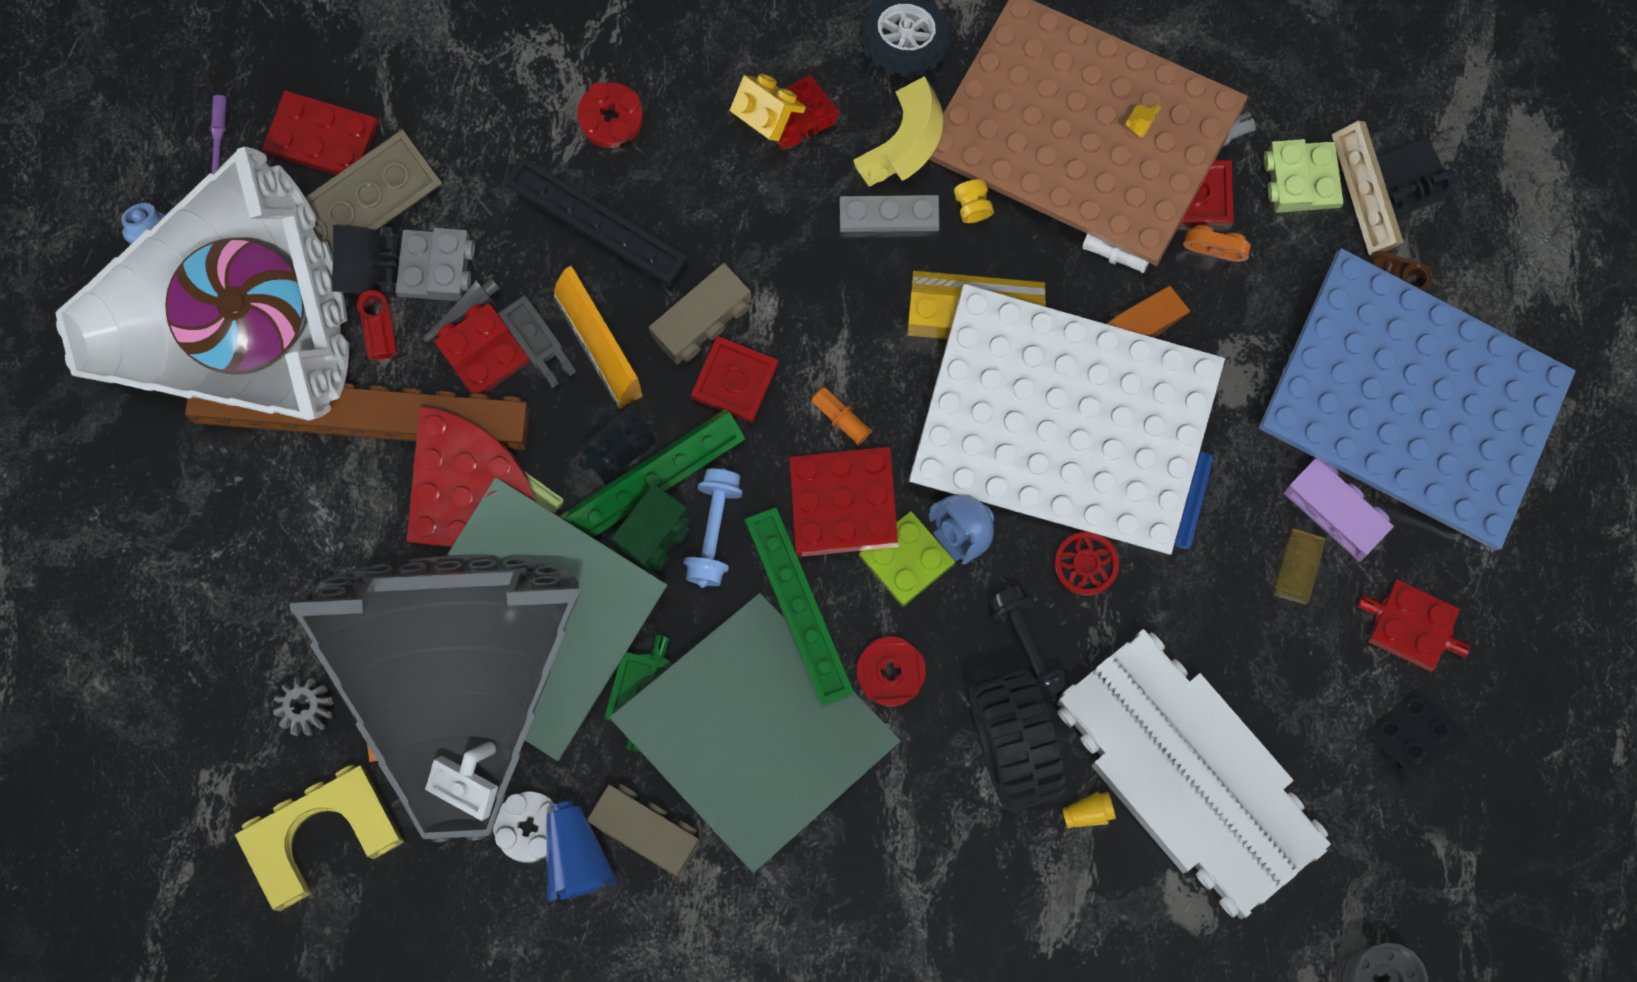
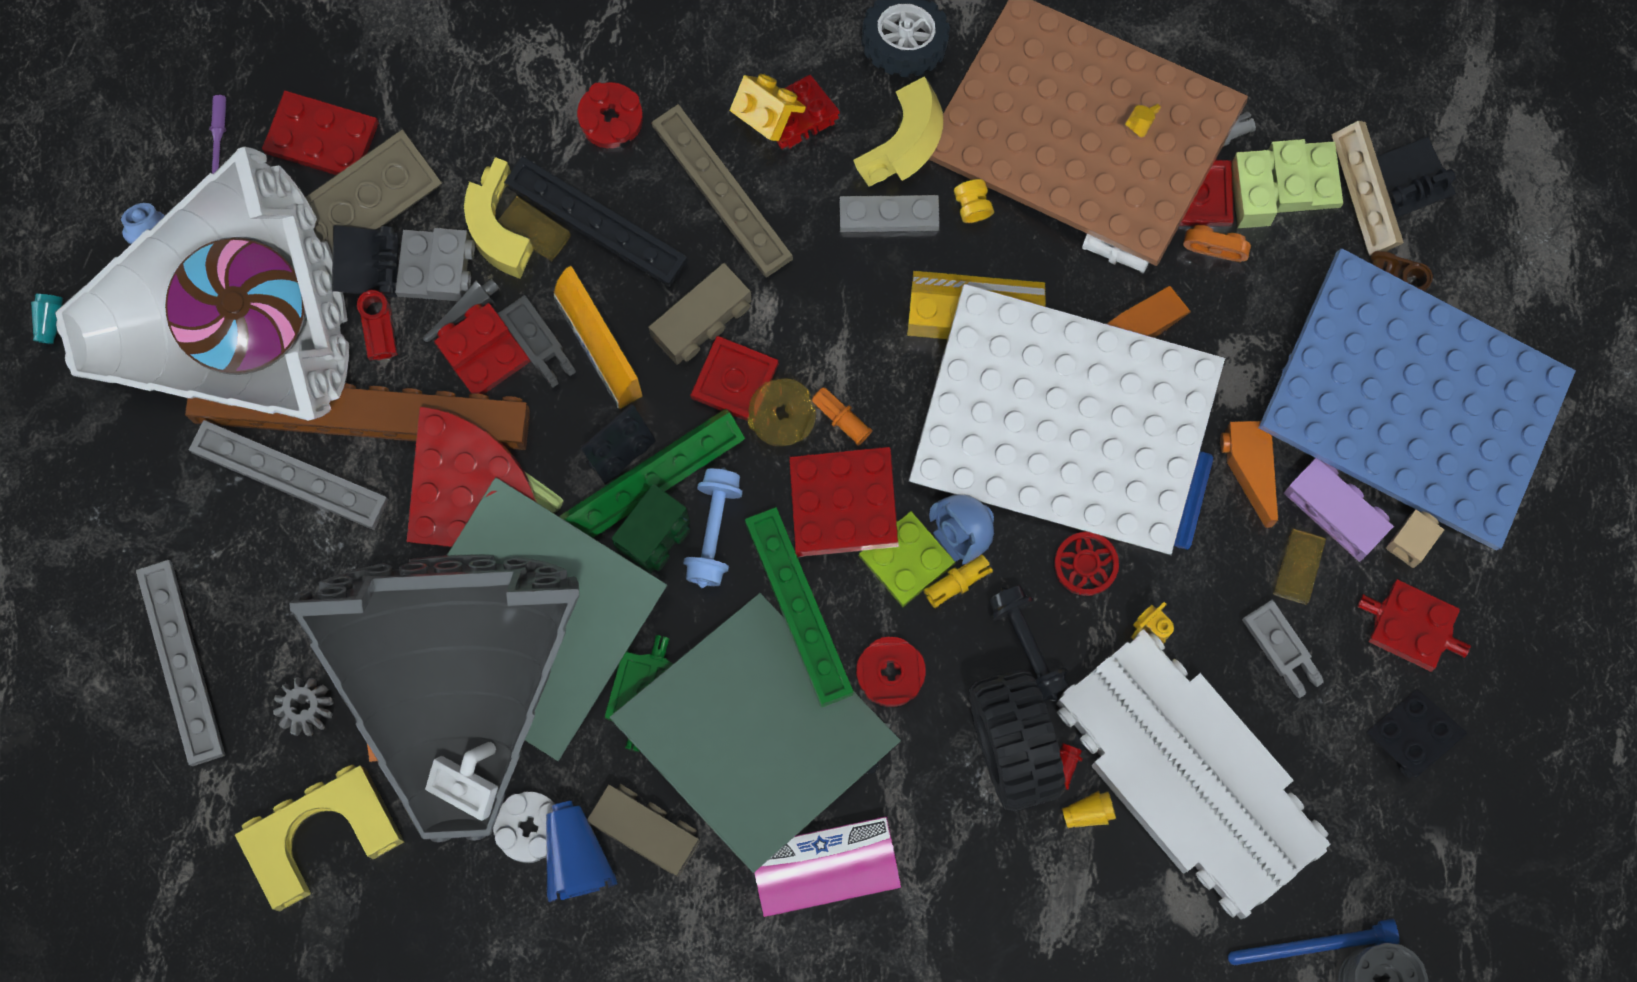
(44, 317): none -> teal cone
(180, 663): none -> light grey plate
(288, 475): none -> light grey plate
(496, 244): none -> light yellow arch
(544, 233): none -> clear yellow plate
(722, 191): none -> dark tan plate
(798, 405): none -> clear yellow plate
(829, 867): none -> dark pink slope
(957, 581): none -> yellow pin
(1070, 758): none -> red pin
(1154, 621): none -> yellow hinge
(1252, 463): none -> orange slope
(1253, 189): none -> yellowish green brick
(1282, 646): none -> light grey hinge
(1384, 932): none -> blue piece
(1415, 538): none -> tan brick

